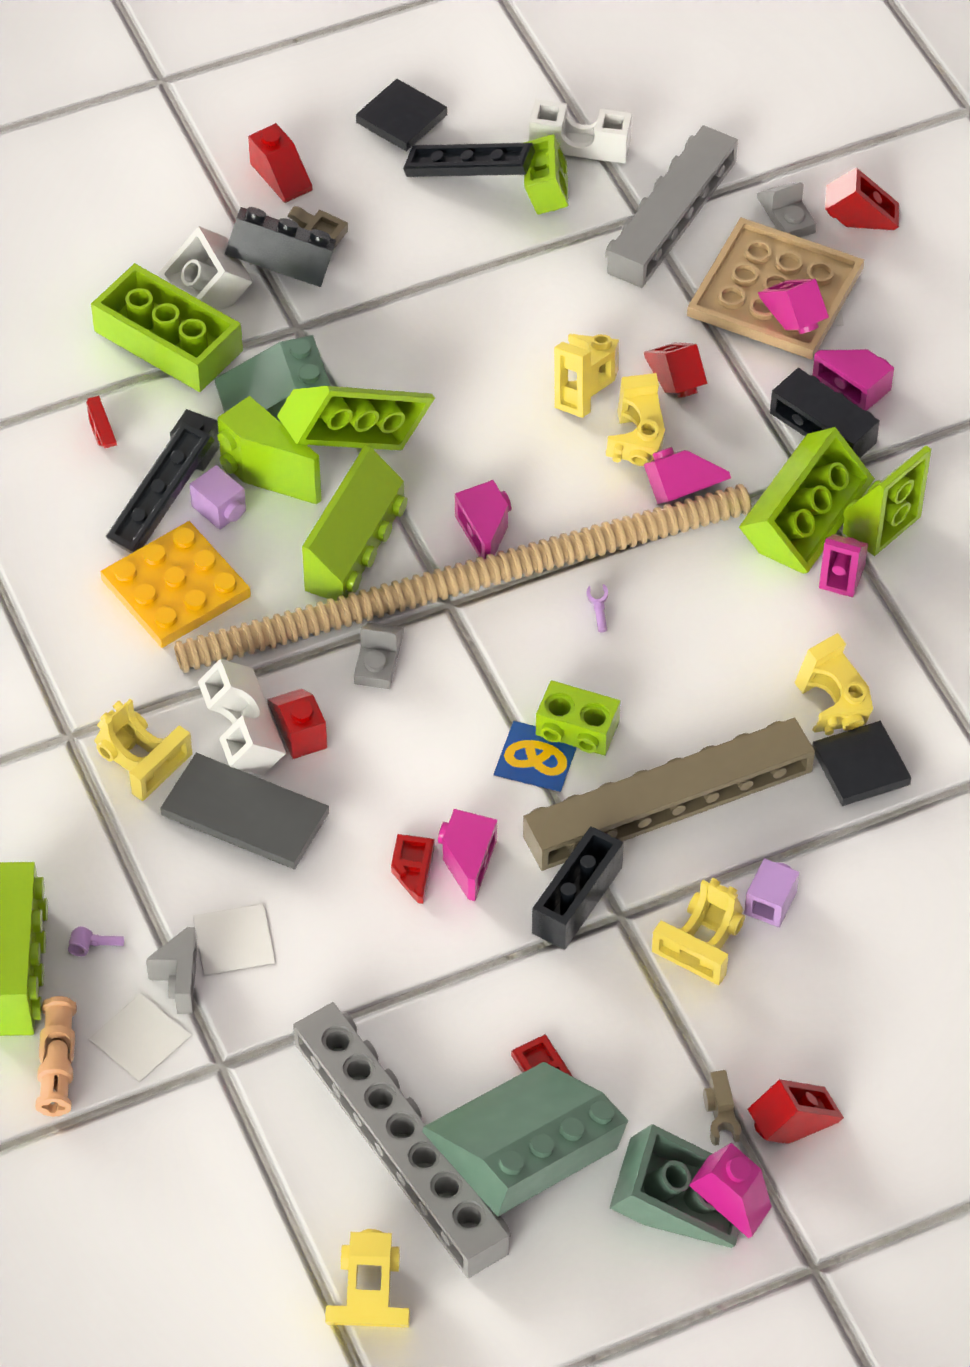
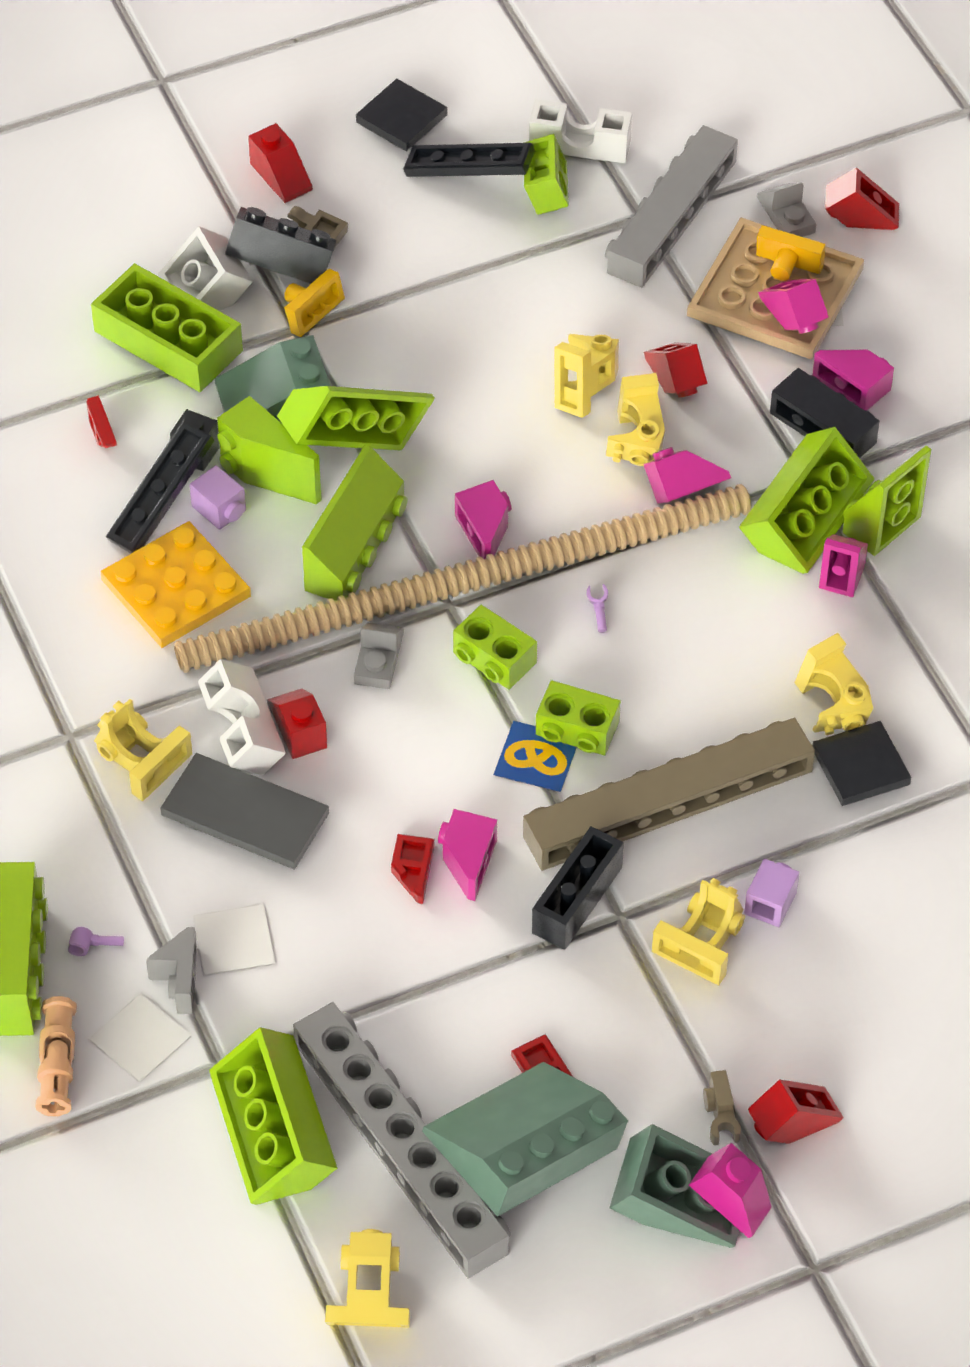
(272, 1117): none -> lime slope
(312, 303): none -> yellow tile
(488, 640): none -> lime brick
(789, 252): none -> yellow tile

